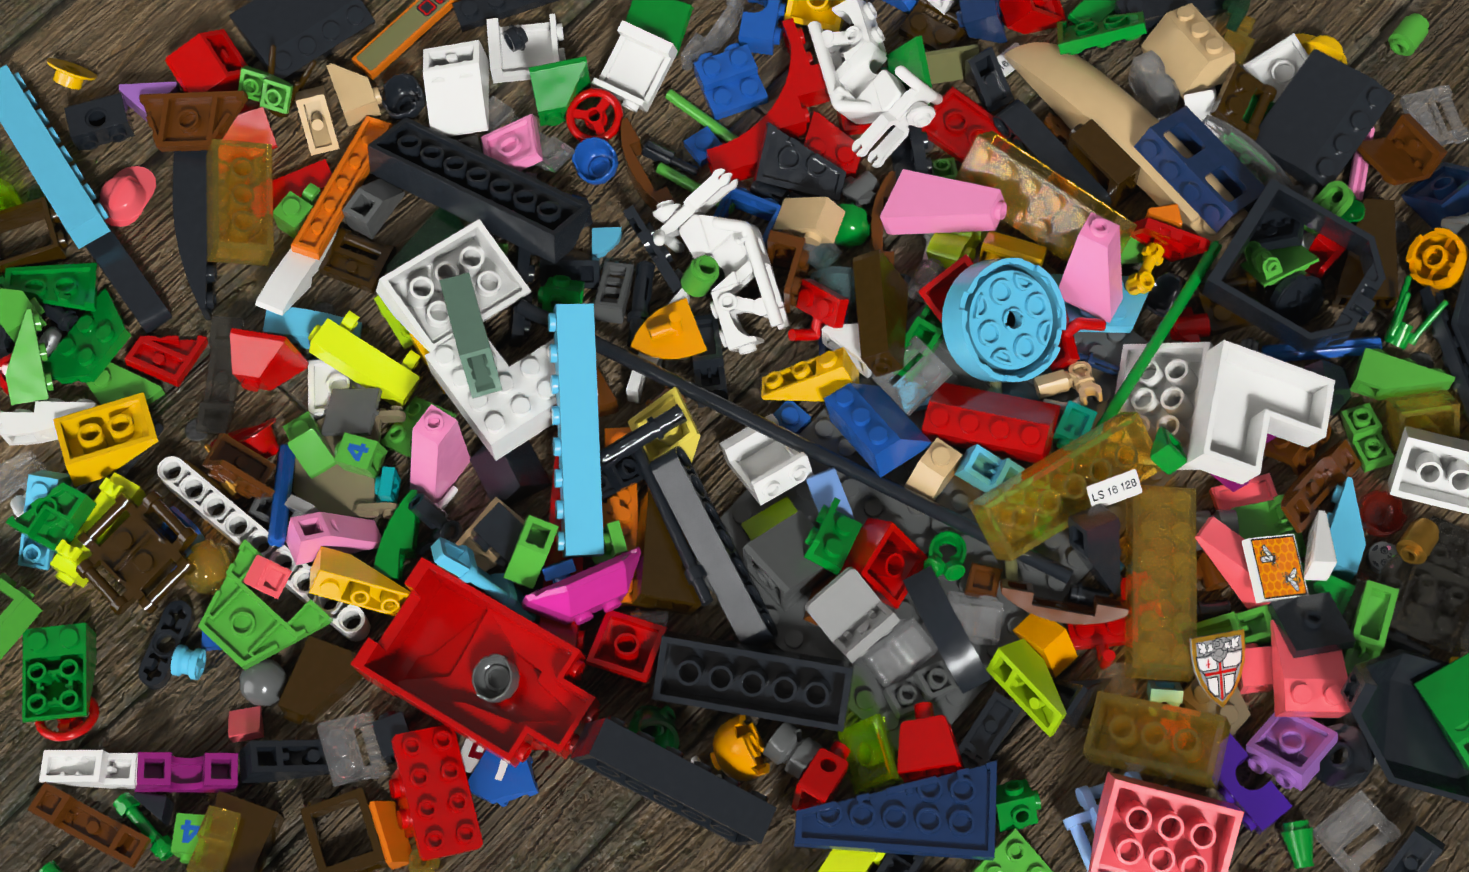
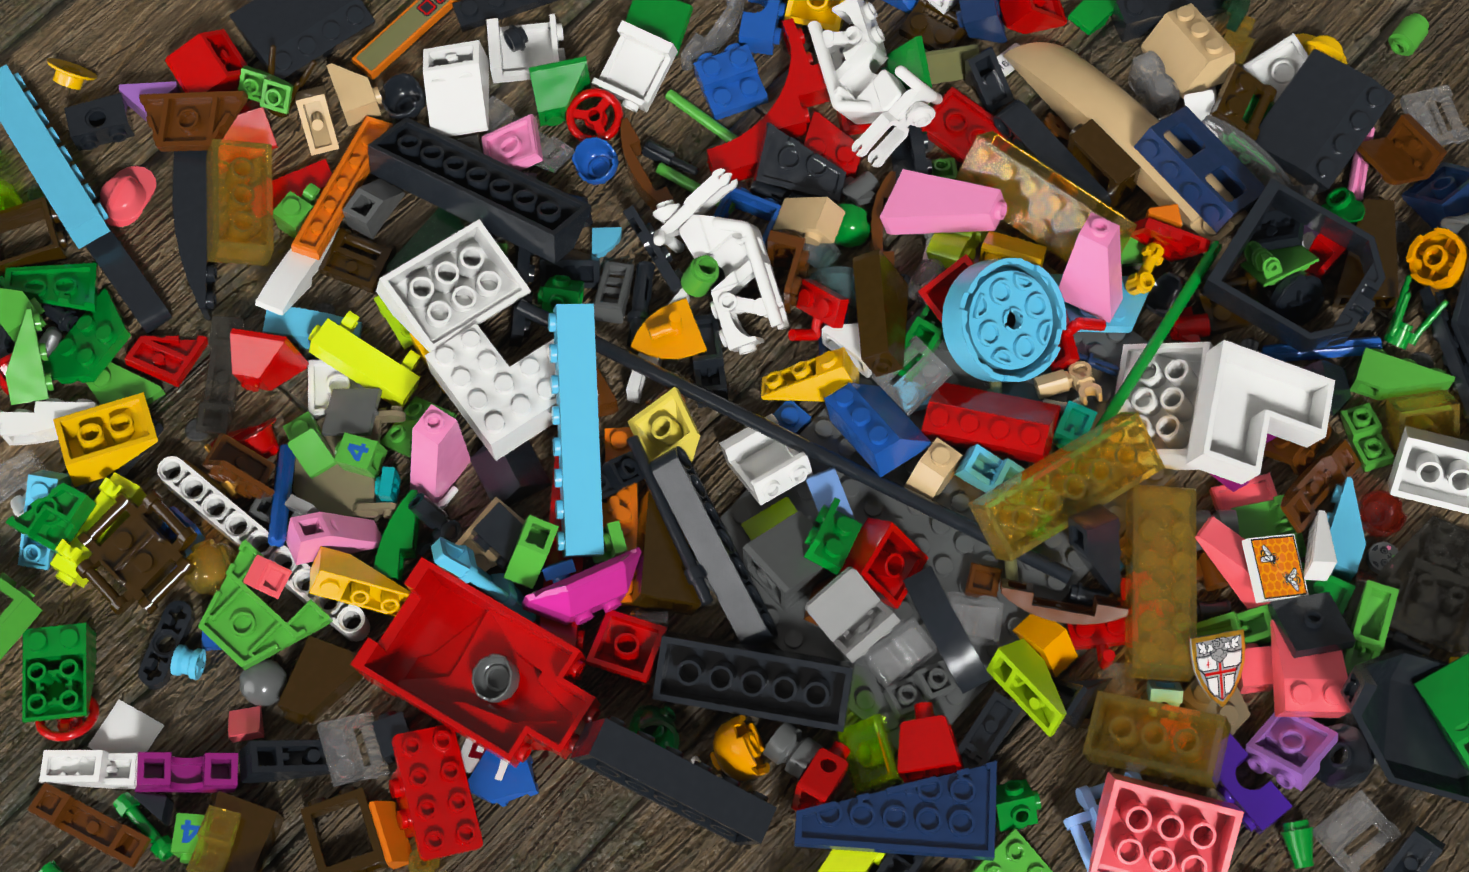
(126, 731): none -> white sticker
(470, 335): sand green slope -> none
(643, 435): black pin -> none
(699, 143): blue plate -> none
(954, 568): green piece -> none
(1089, 33): green wing -> none
(1114, 489): white sticker -> none
(1167, 451): green slope -> none
(1328, 197): bright green plate -> none
(1418, 541): pearl gold brick -> none

